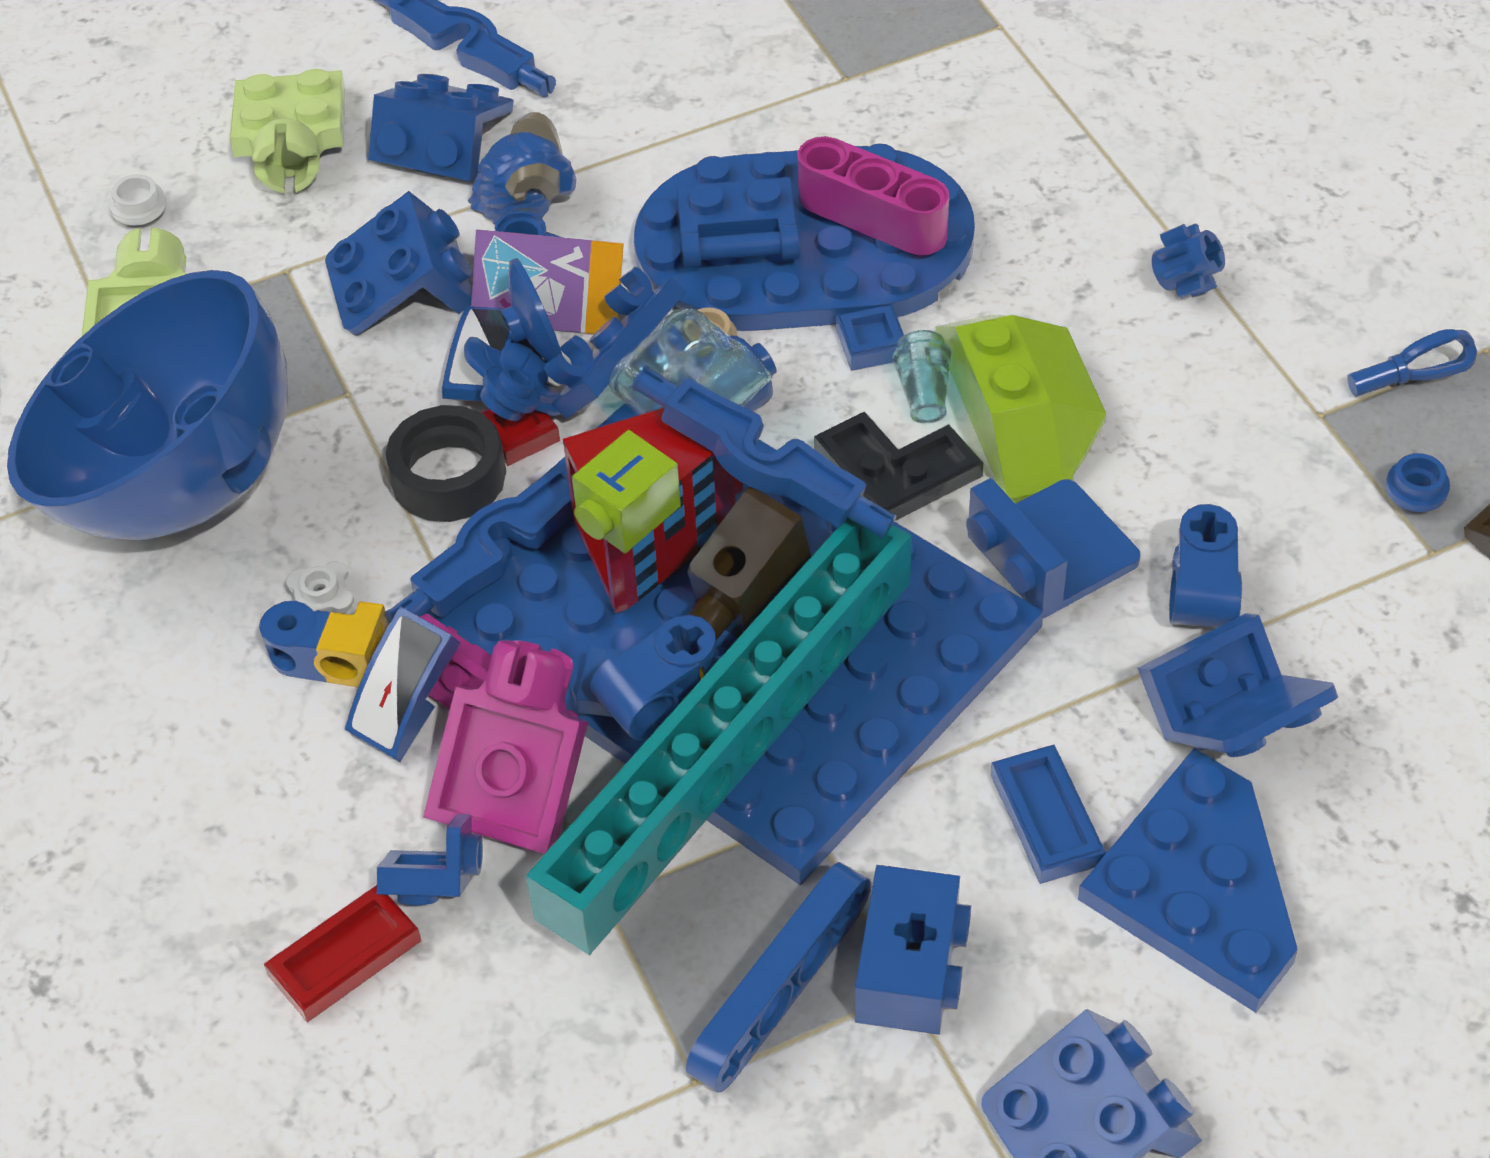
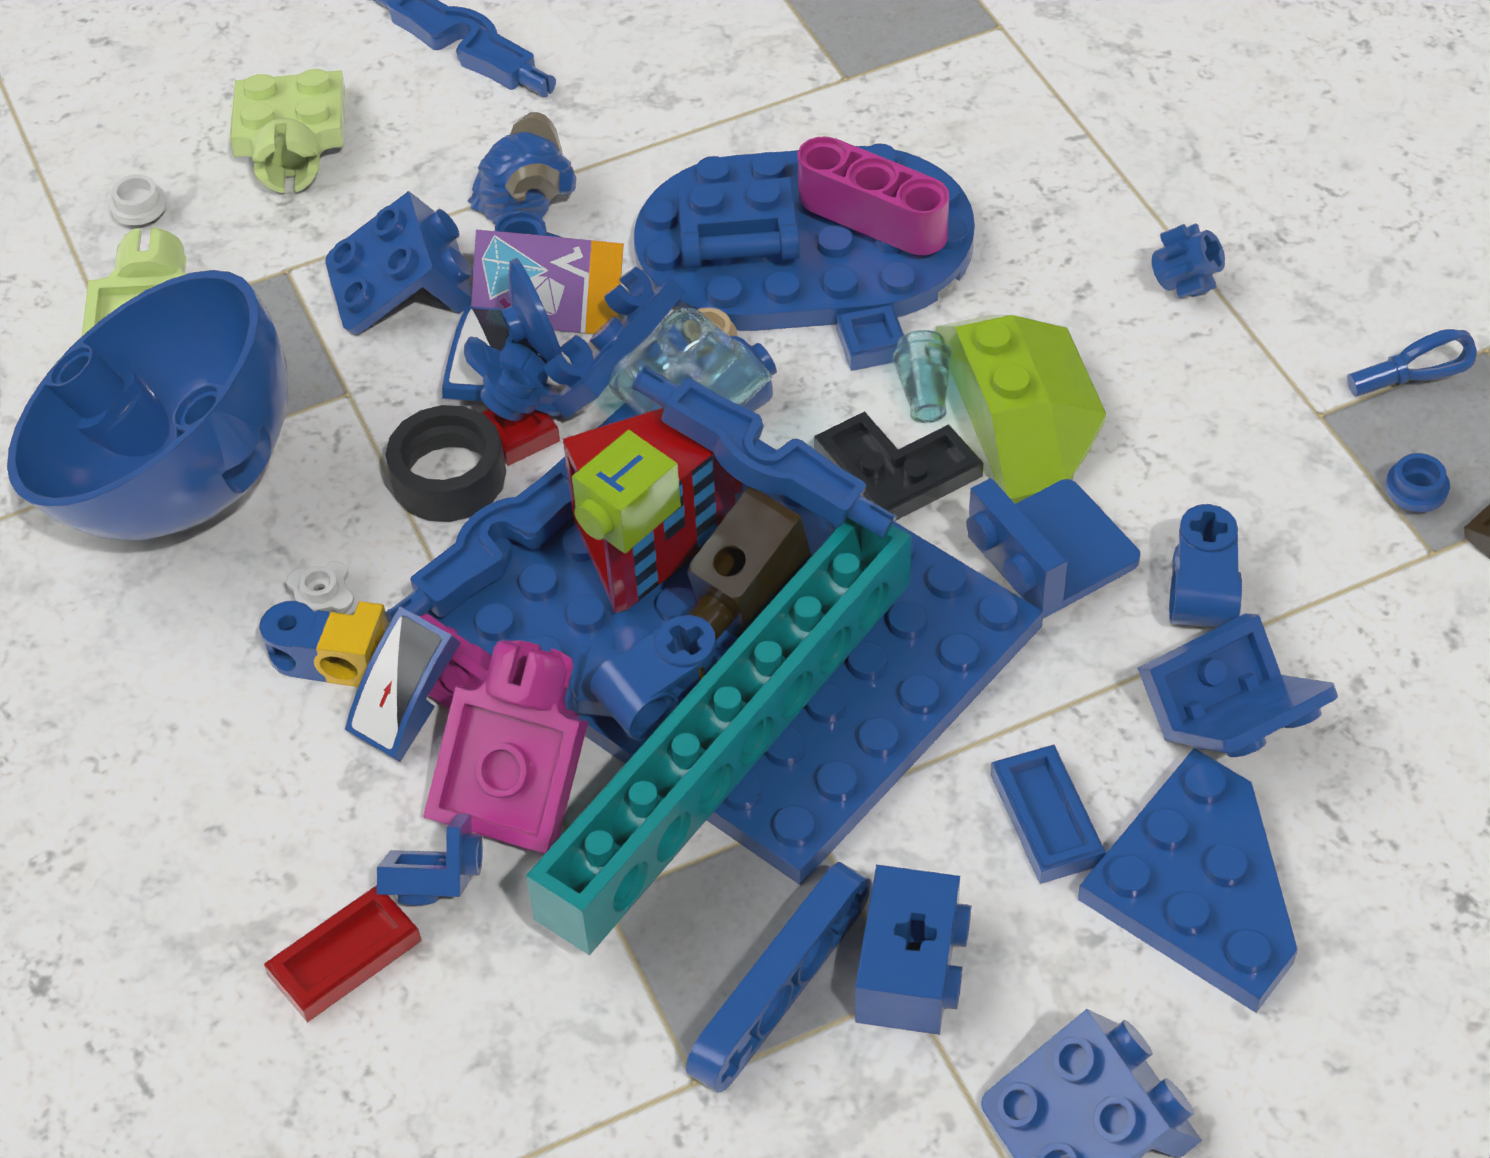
(433, 125): blue bracket -> none

